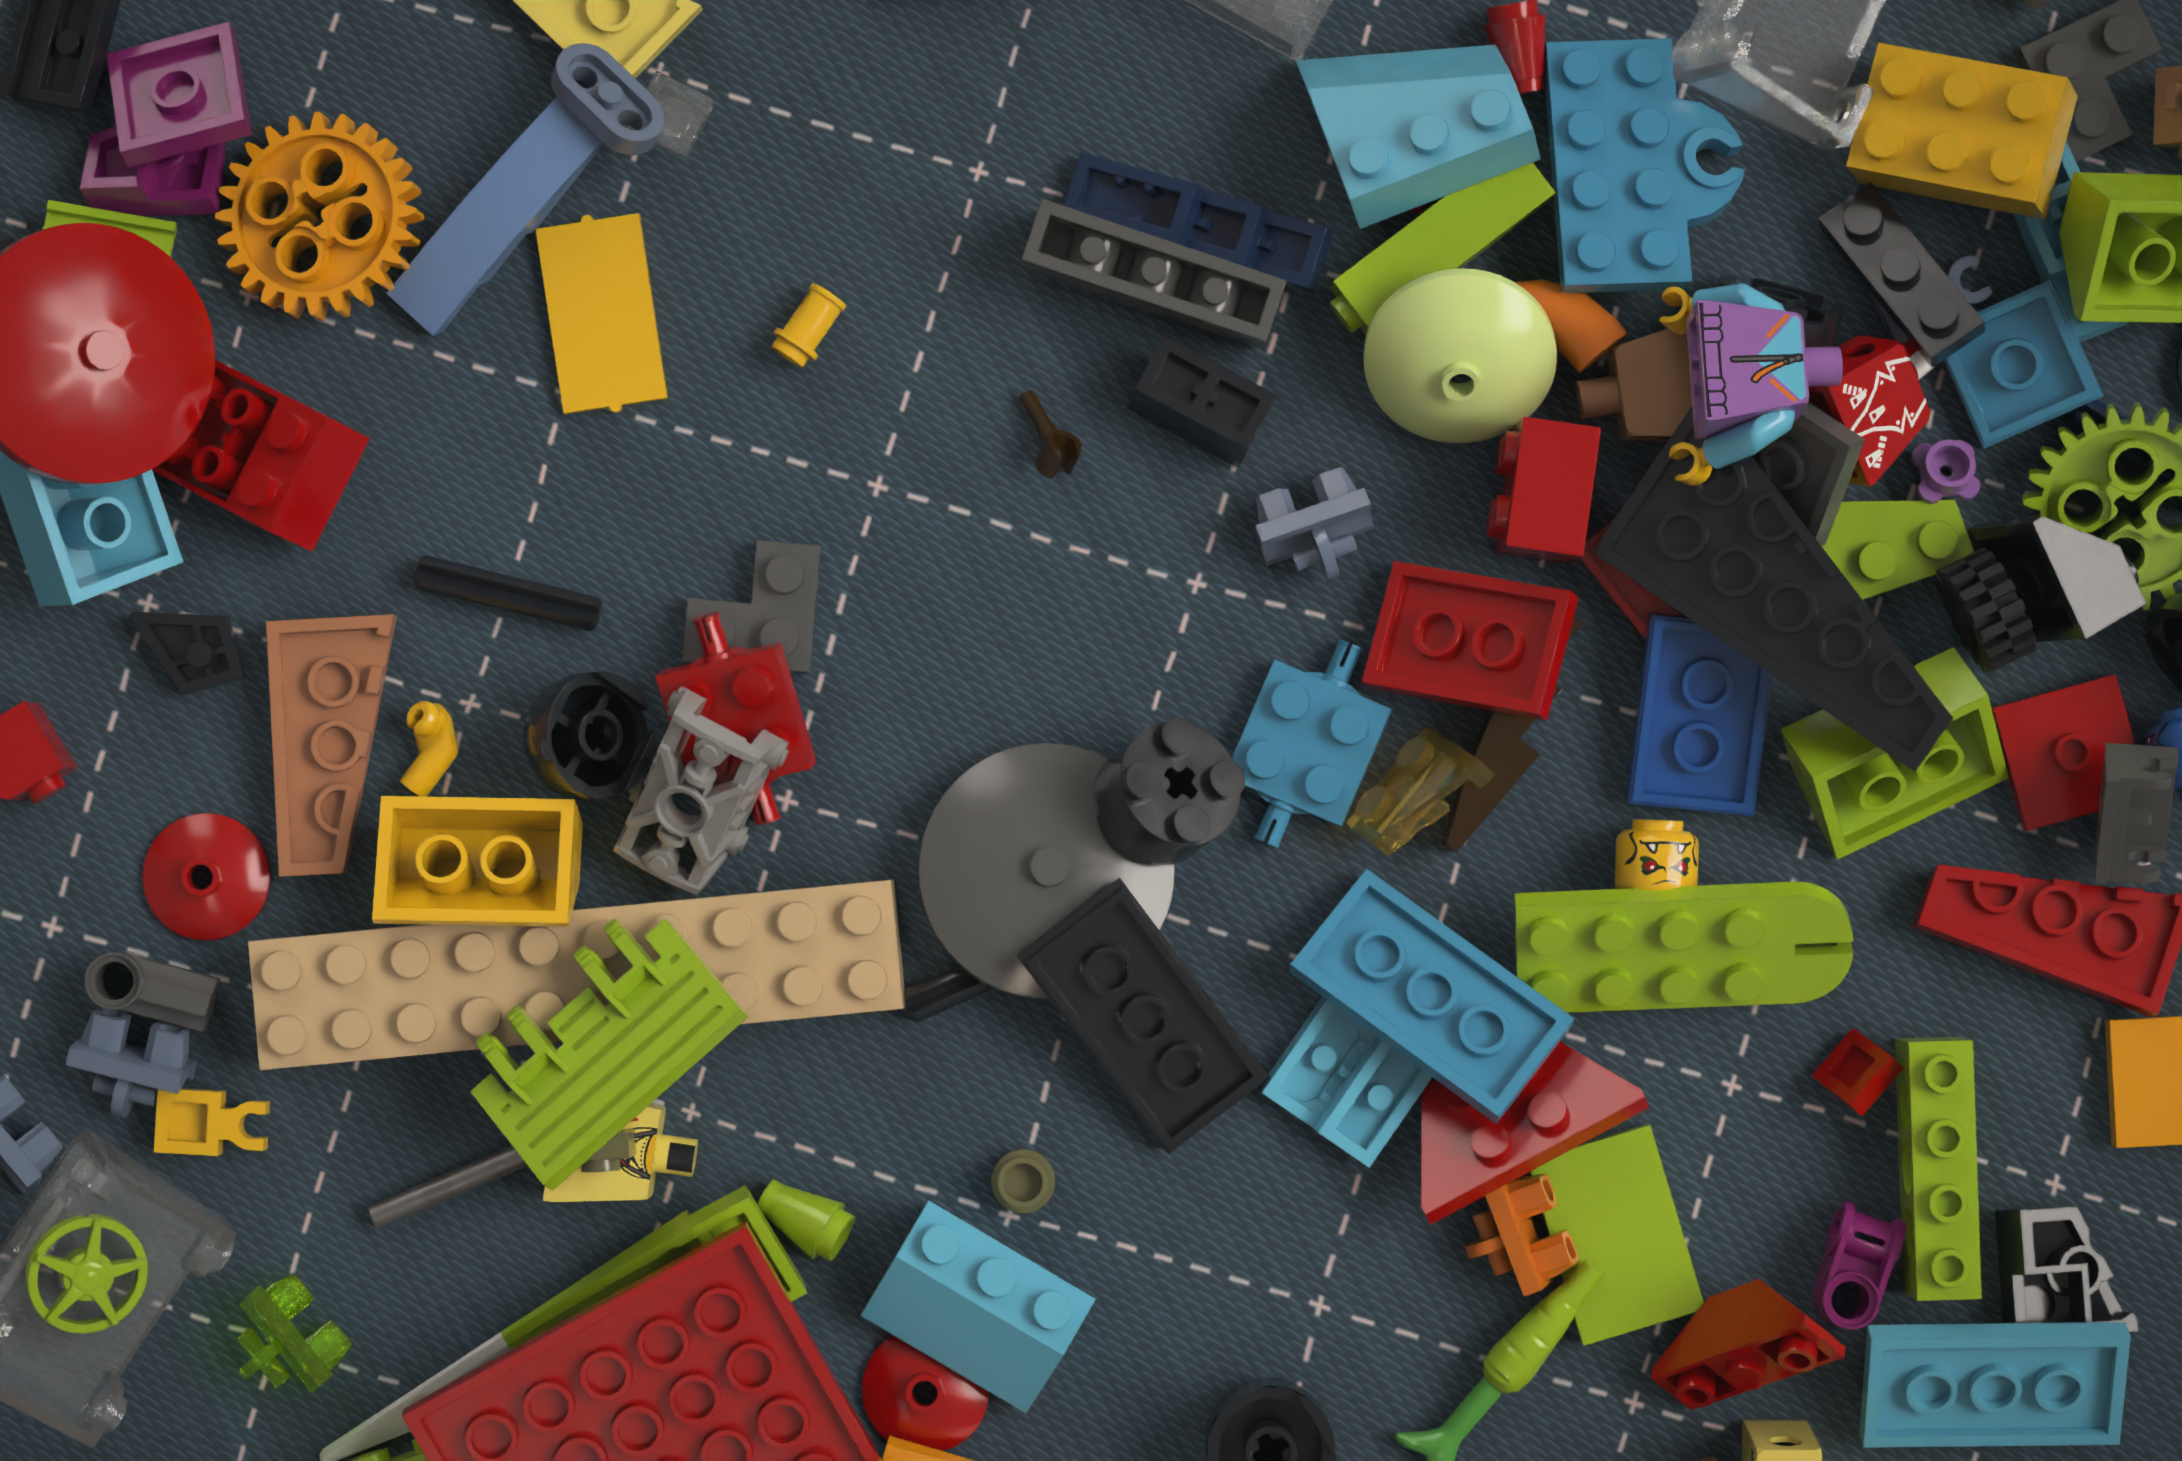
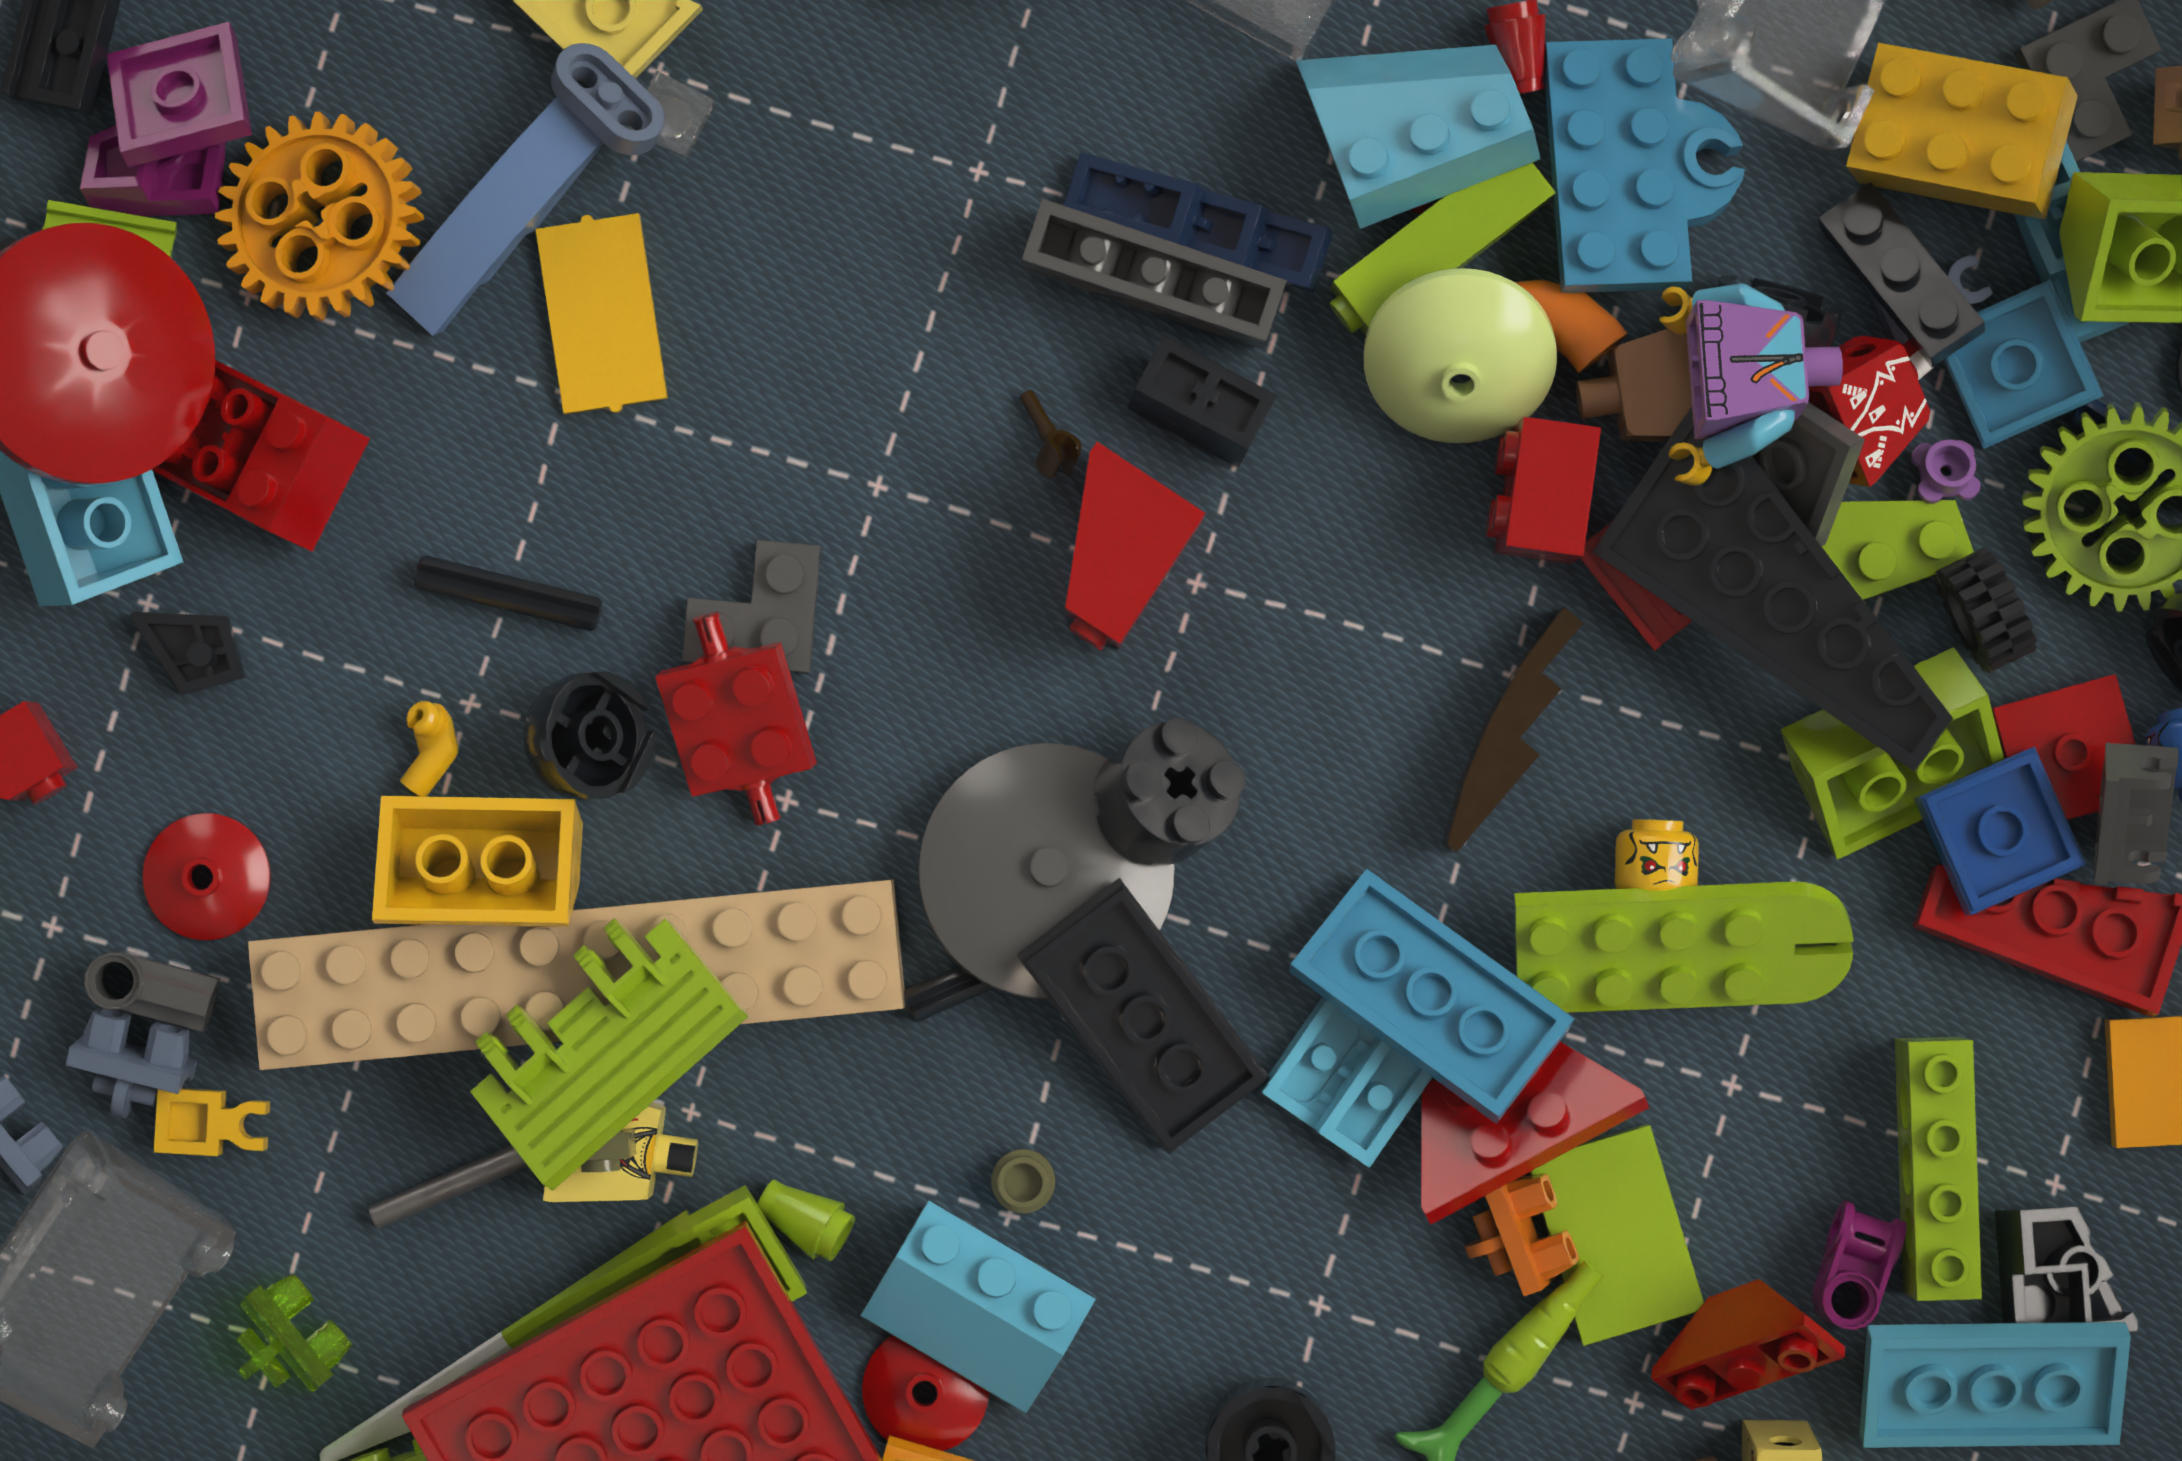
(86, 1274): lime wheel -> none
(323, 726): nougat wing -> none
(724, 807): light grey piece -> none
(807, 326): yellow pin -> none
(1123, 547): none -> red slope
(1309, 742): dark azure plate -> none
(1316, 532): sand blue hips -> none
(1415, 790): clear yellow wing -> none
(1470, 640): red plate -> none
(1696, 721): blue tile -> none
(1857, 1072): red plate -> none
(2000, 831): none -> blue plate
(2063, 575): slope -> none

